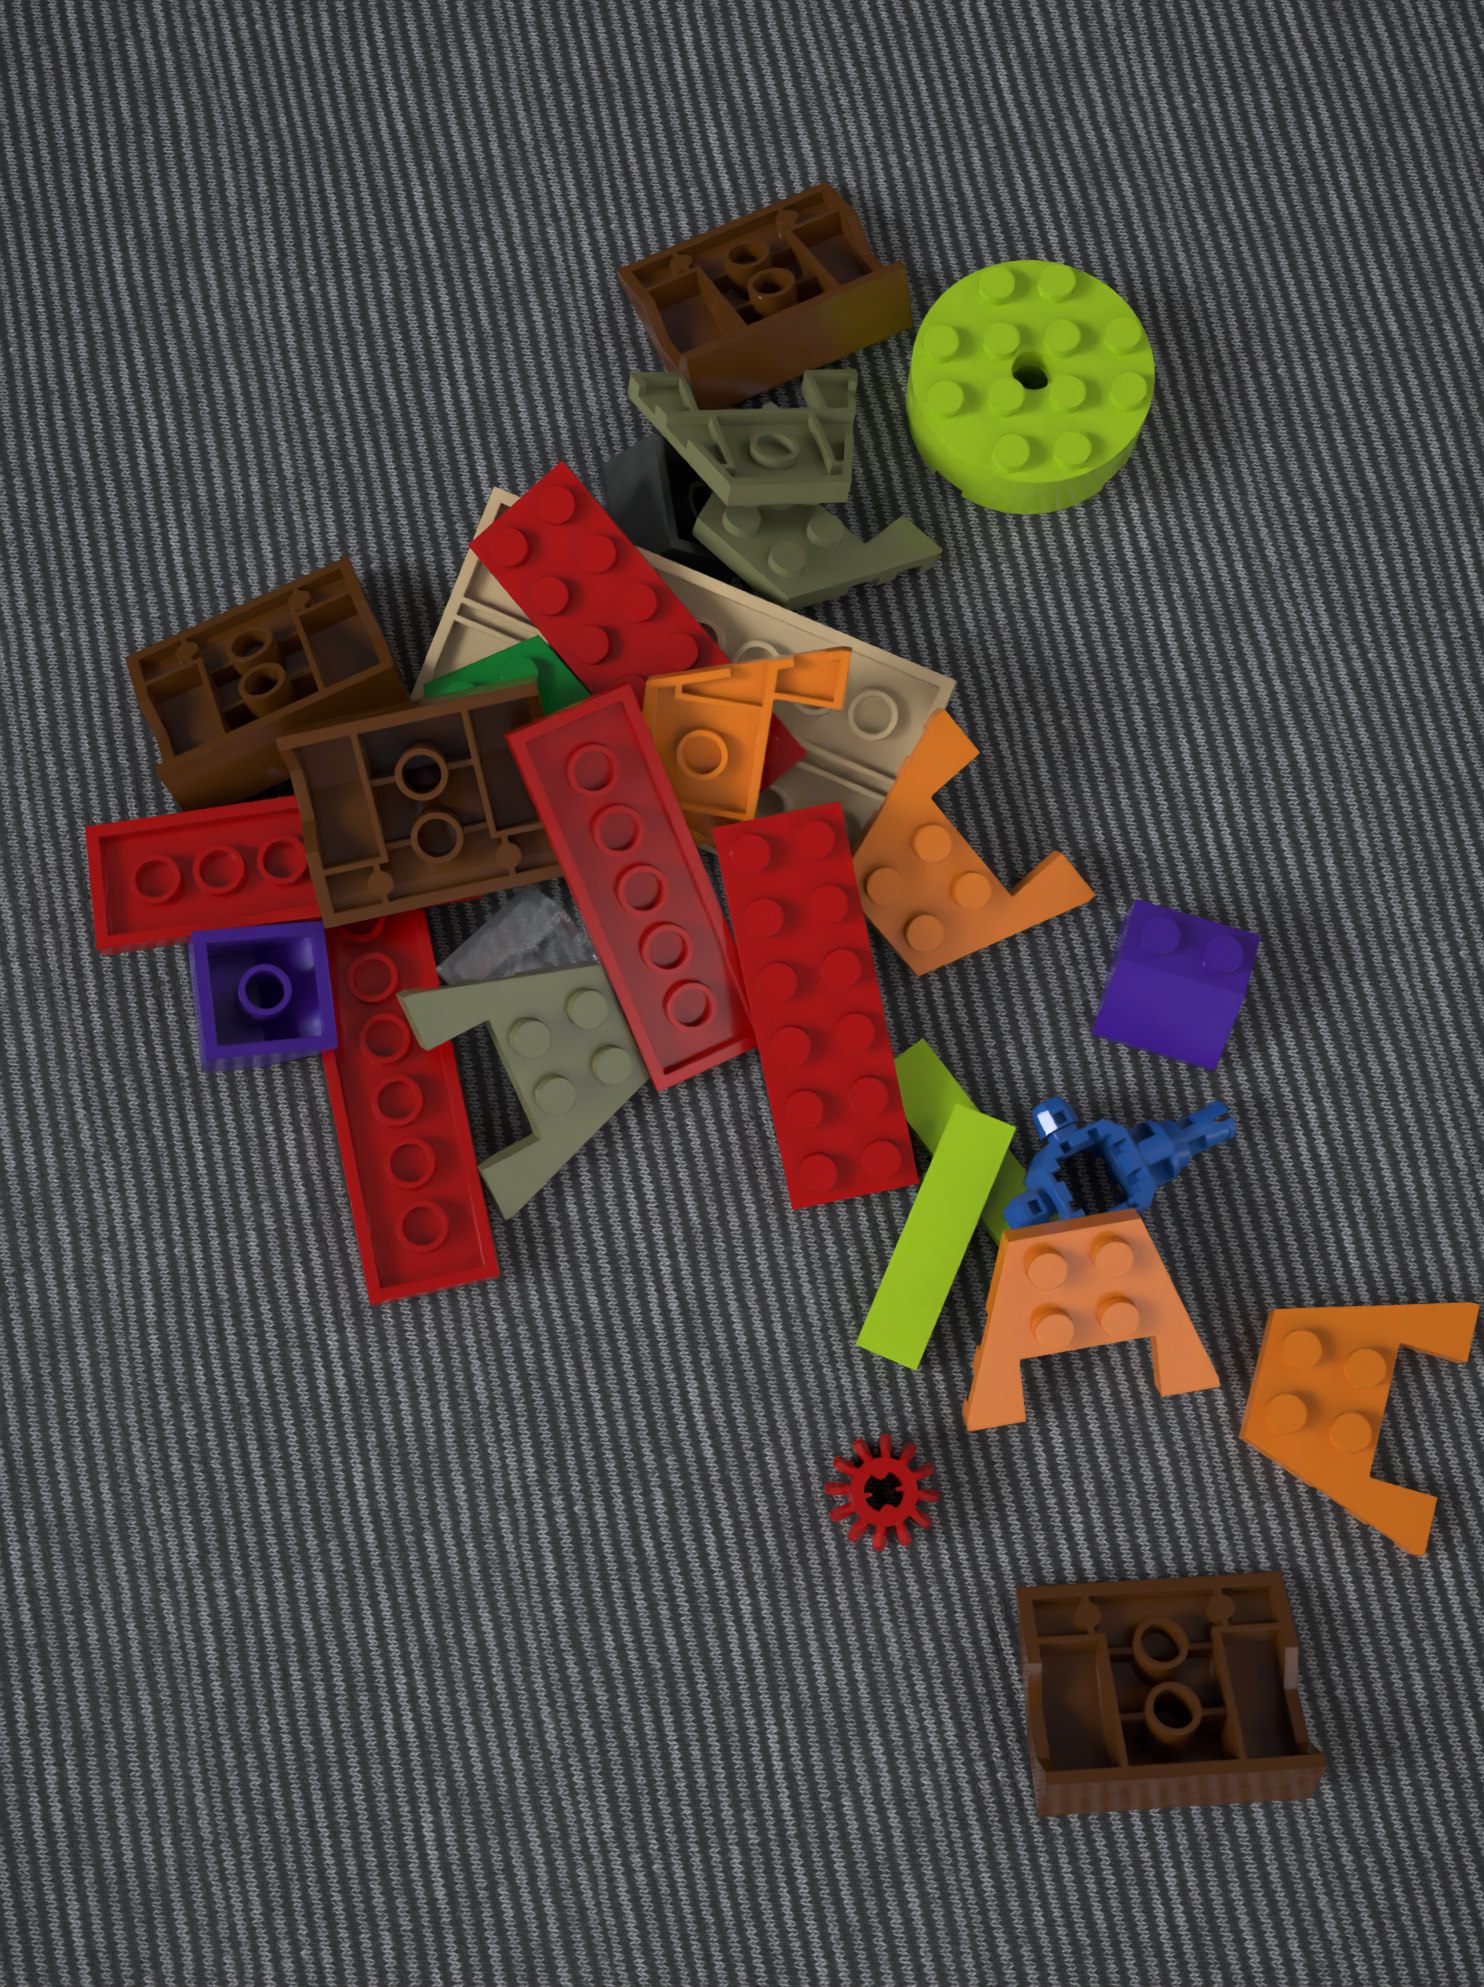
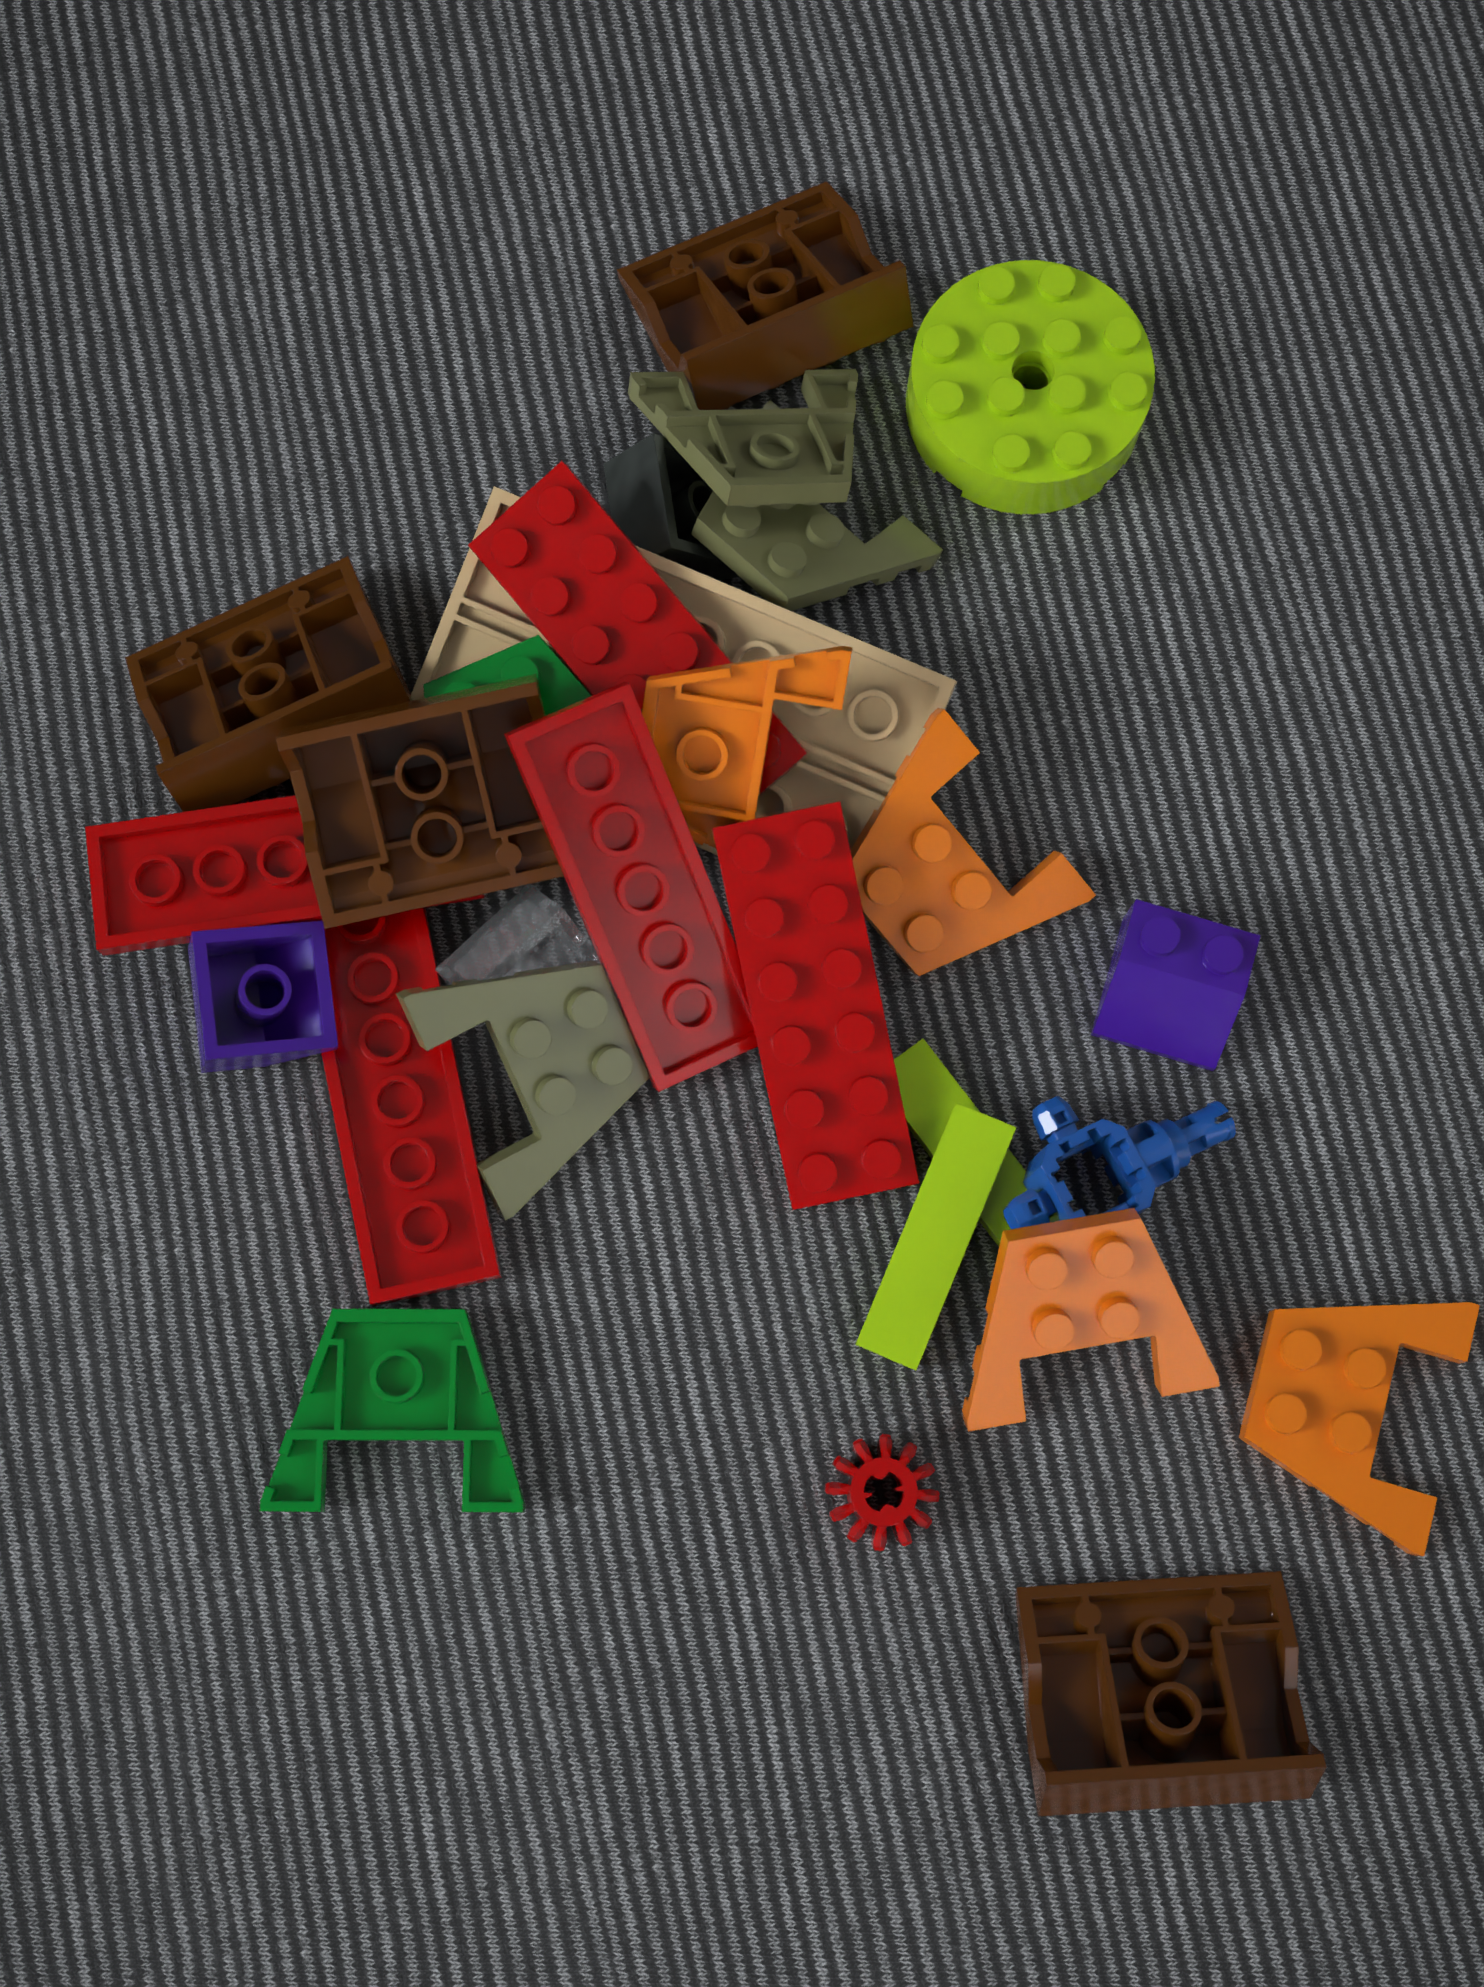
(396, 1381): none -> green wing

